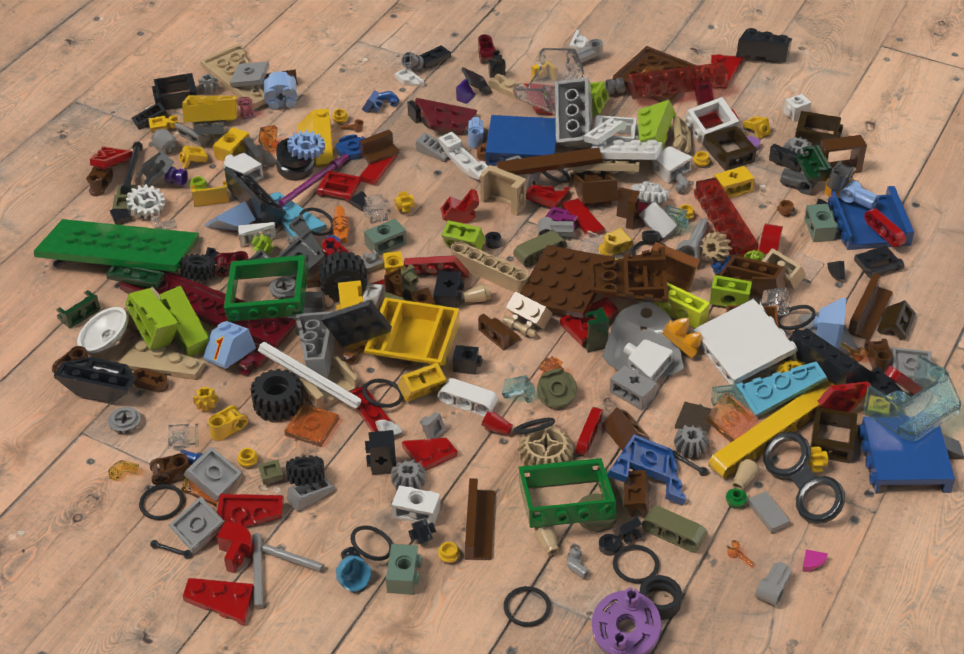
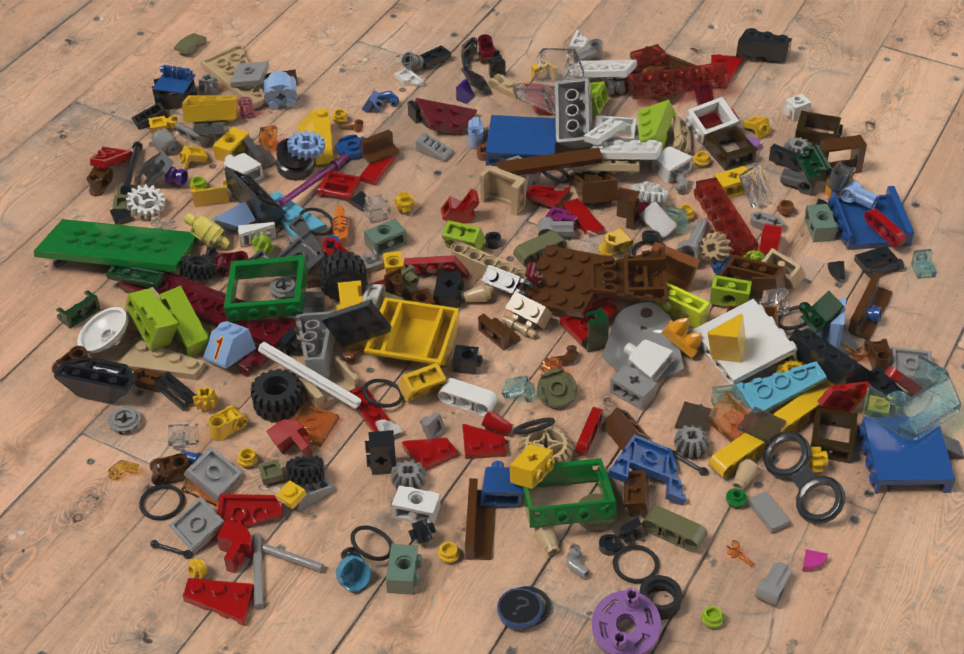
(174, 79): none -> blue hinge
(177, 388): none -> black tile
(189, 43): none -> olive slope
(197, 568): none -> yellow plate
(207, 231): none -> light yellow piece
(288, 433): none -> red brick
(290, 343): none -> black tile
(291, 494): none -> yellow plate
(460, 157): white slope -> none
(468, 48): none -> black piece
(482, 443): none -> red wing
(497, 489): none -> blue torso
(505, 280): none -> hinge
(519, 608): none -> black tile
(531, 273): none -> dark red arm
(531, 466): none -> yellow brick
(569, 356): none -> reddish brown arm
(608, 68): none -> white plate
(649, 56): none -> clear red plate
(712, 617): none -> lime plate
(728, 340): none -> yellow slope
(755, 185): none -> clear plate
(758, 220): none -> light grey beam
(761, 425): none -> clear smoke piece
(821, 312): none -> dark green hinge
(874, 314): none -> blue plate
(898, 319): dark brown panel -> none
(923, 264): none -> clear light blue bracket

